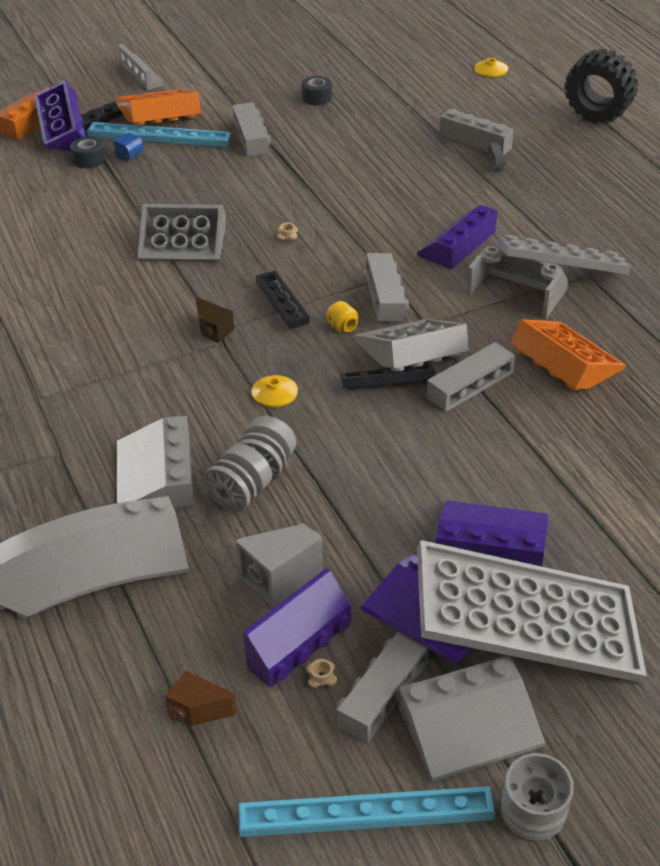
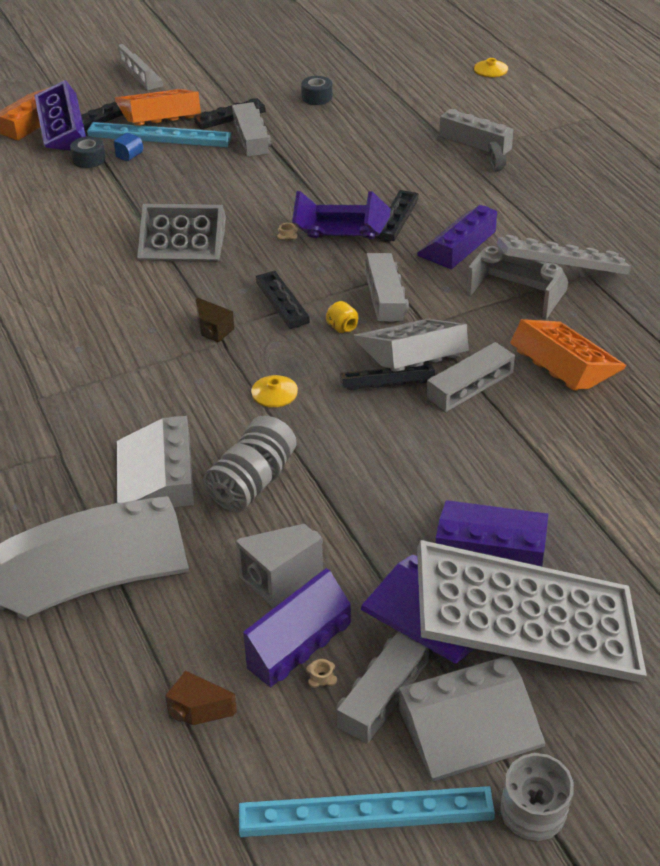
(222, 114): none -> black plate
(341, 219): none -> dark purple windscreen
(400, 211): none -> black plate
(611, 68): black tyre -> none

